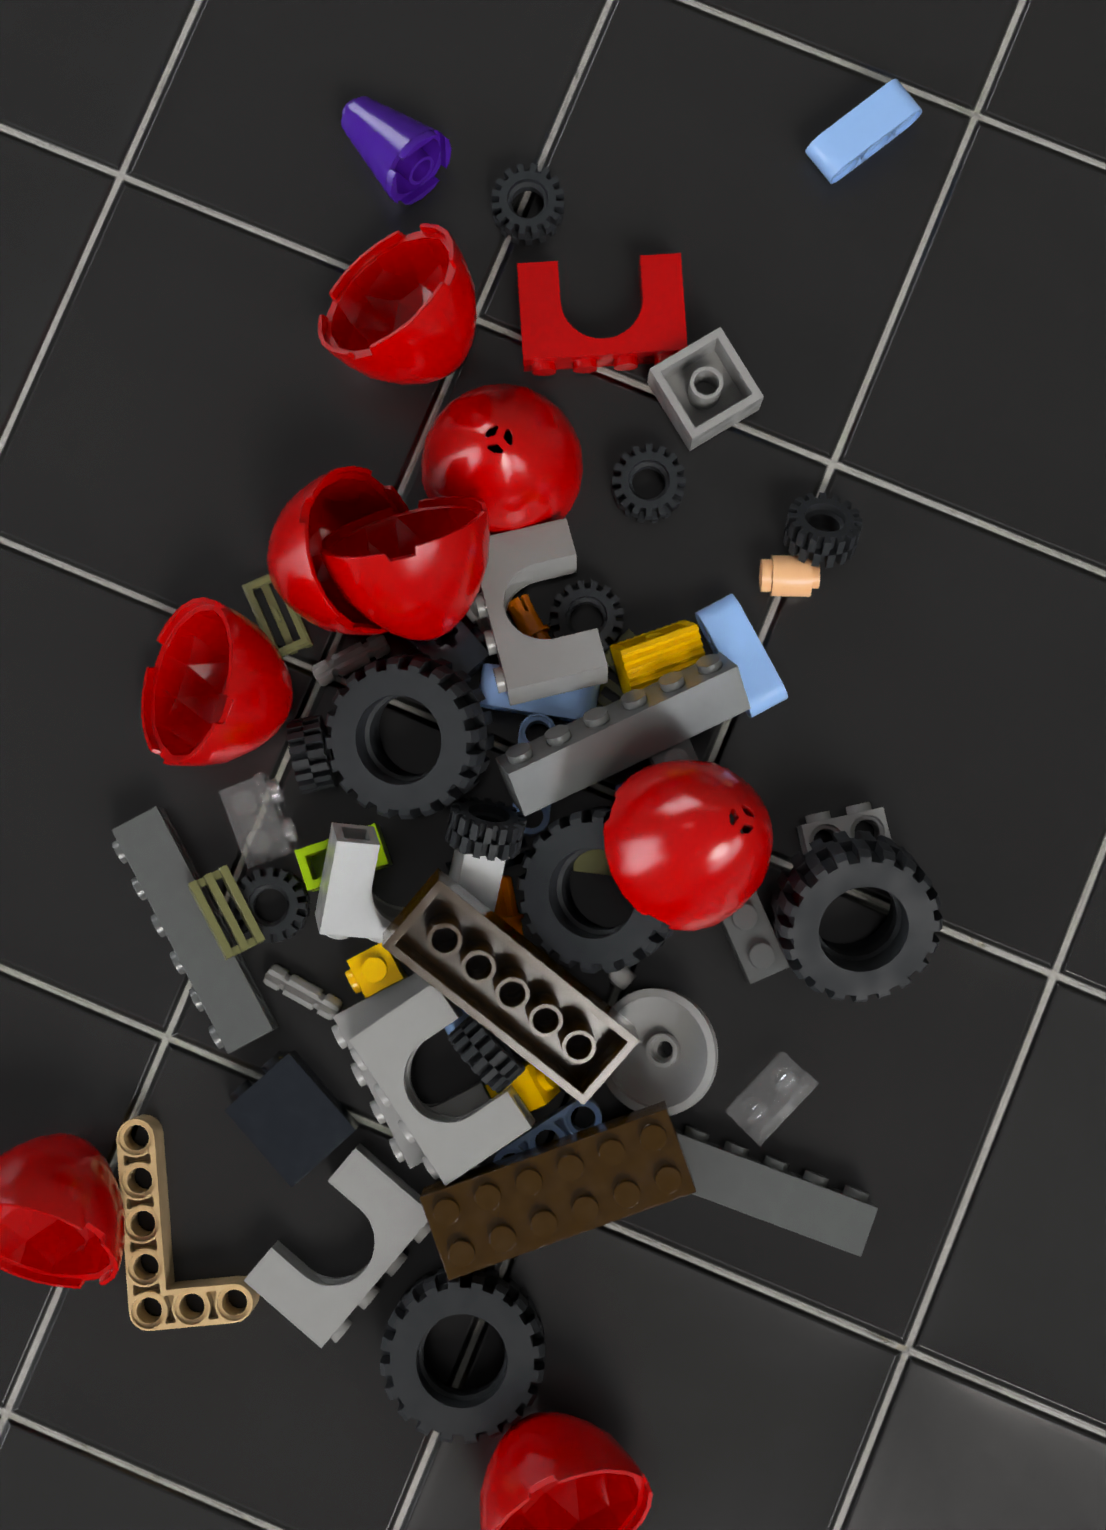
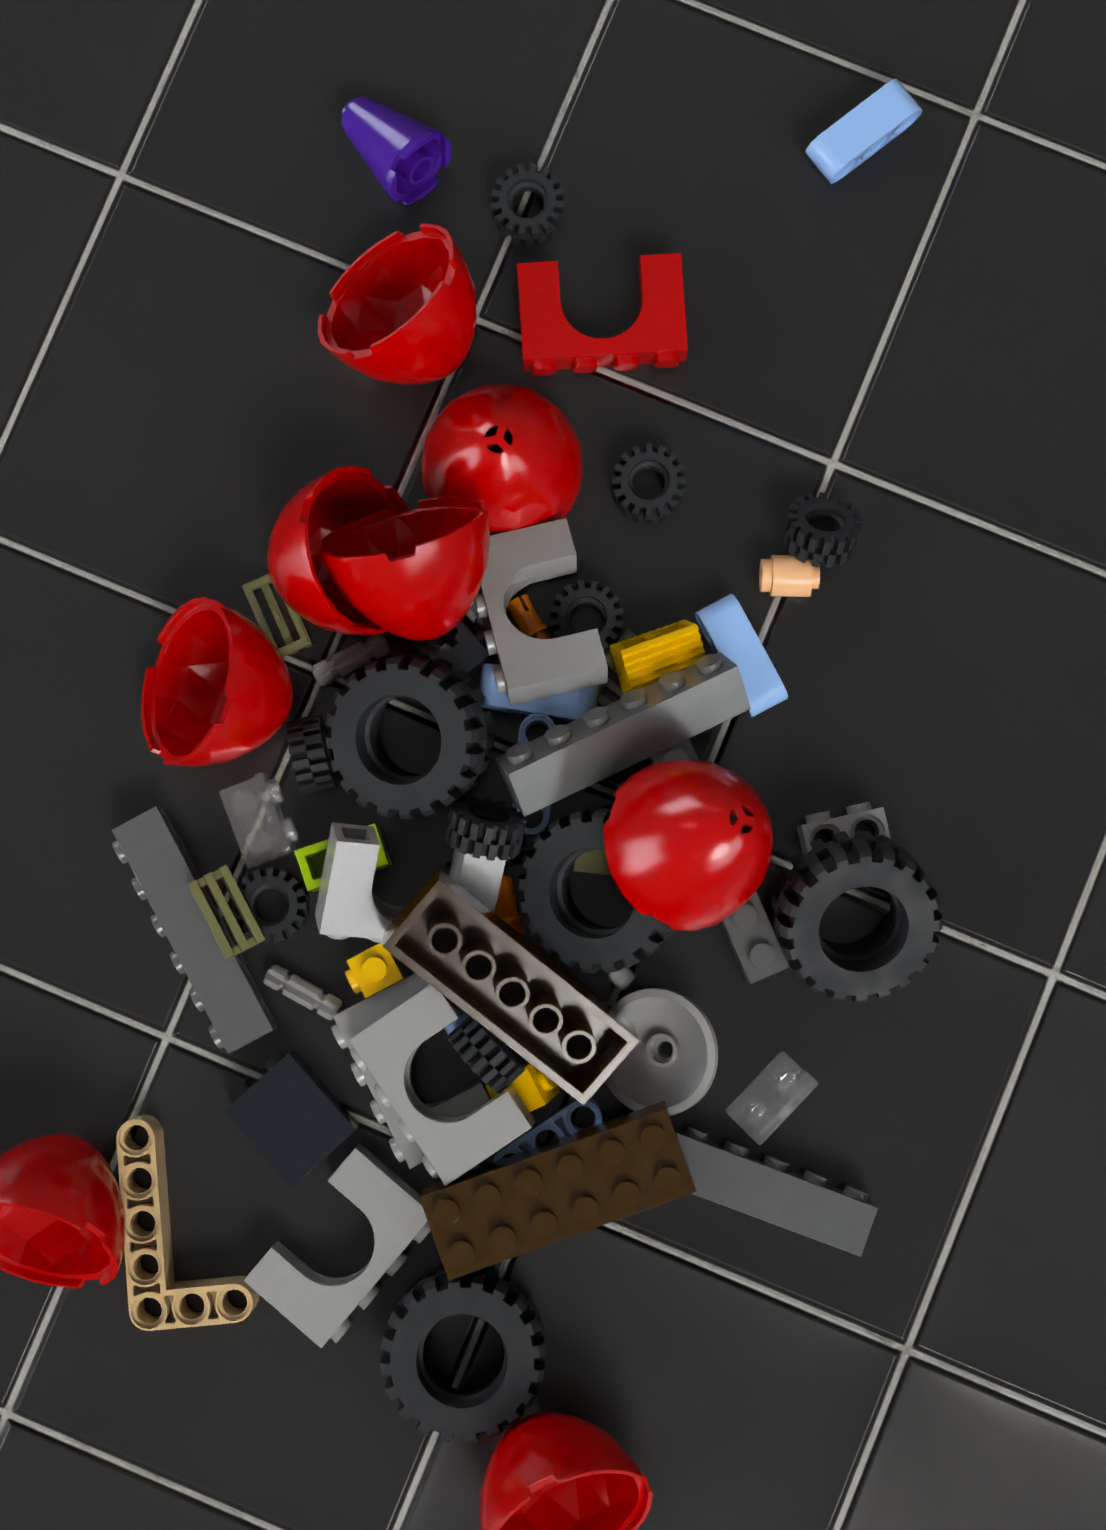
(704, 388): light grey brick -> none

